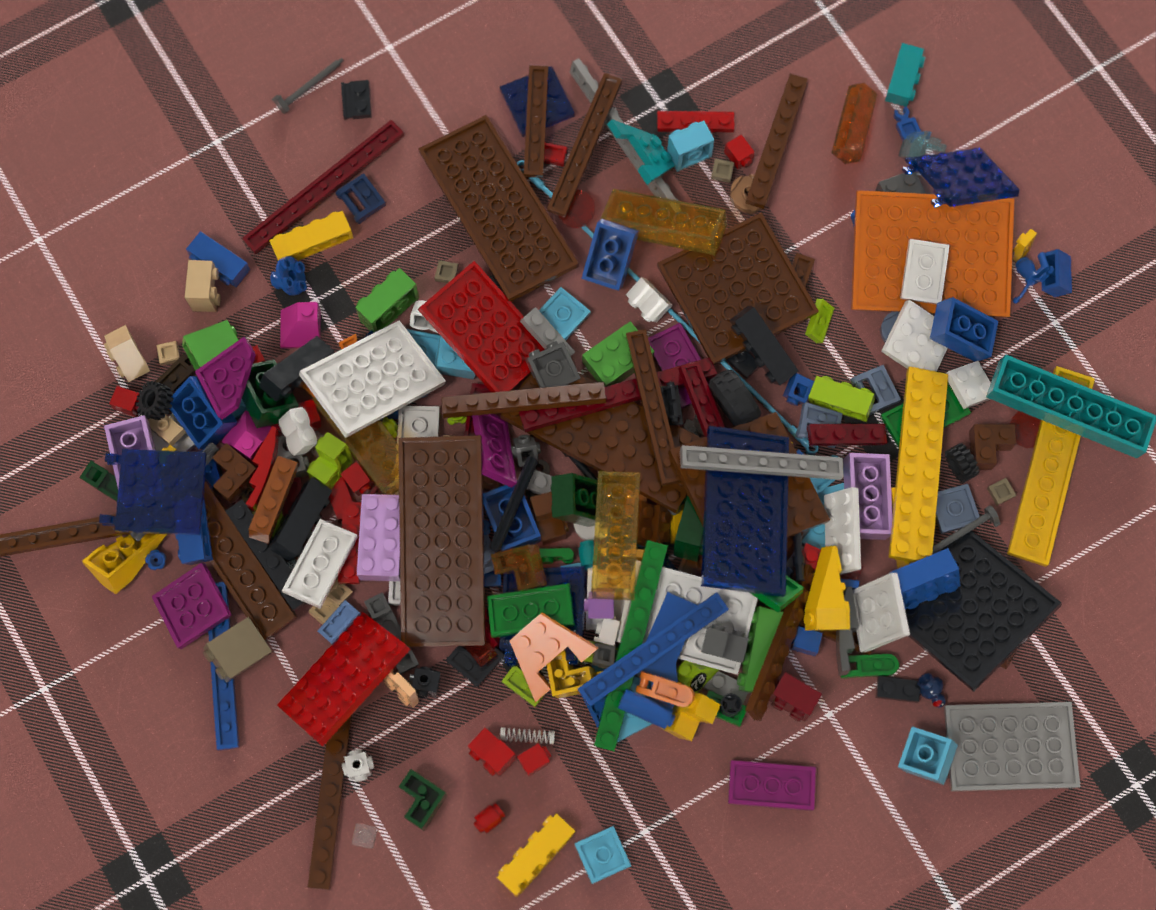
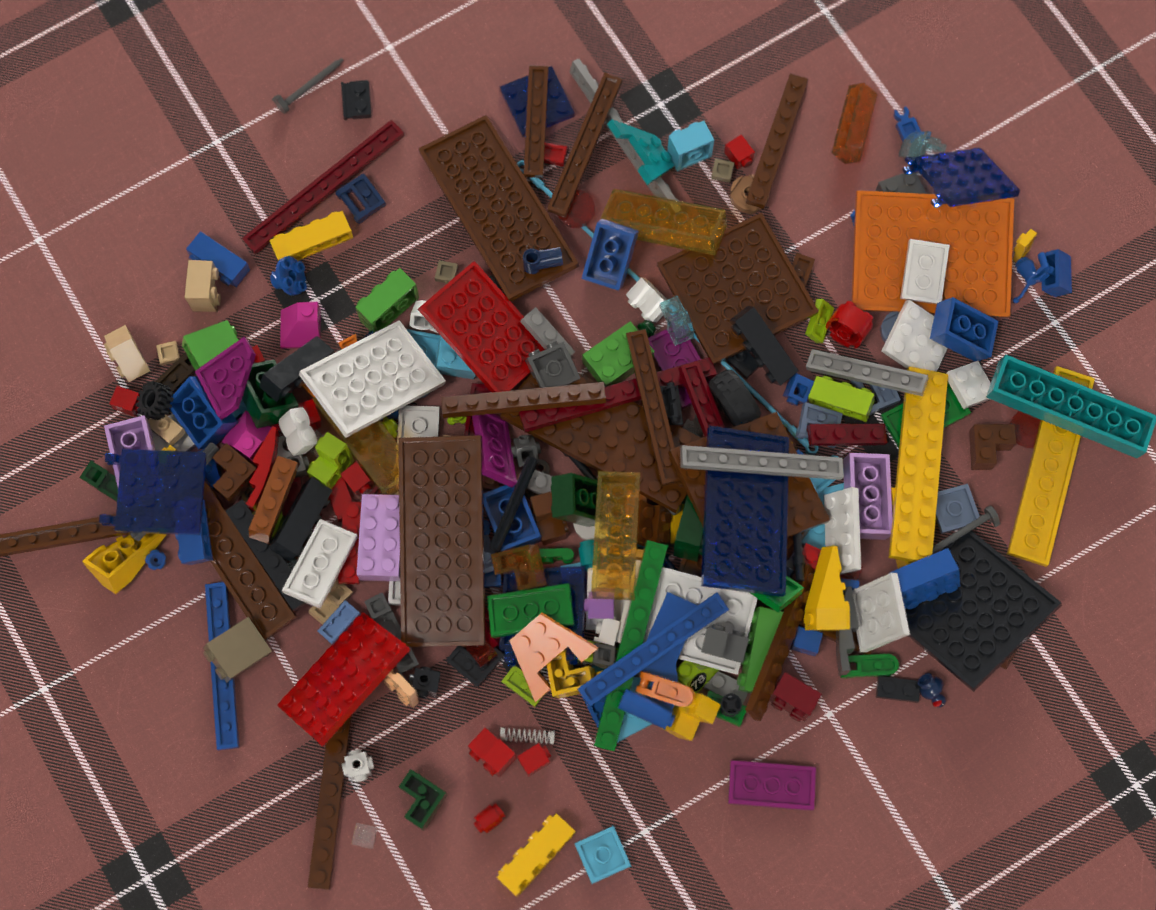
(191, 606): magenta plate -> none
(543, 258): none -> dark blue piece
(564, 312): medium azure plate -> none
(650, 328): none -> dark green plate
(678, 320): none -> clear light blue brick
(716, 121): red plate -> none
(849, 325): none -> red brick
(867, 372): none -> light grey plate
(905, 75): teal brick -> none
(927, 755): medium azure brick -> none
(962, 462): black tyre -> none
(1001, 491): dark tan plate -> none
(1012, 746): light grey plate -> none

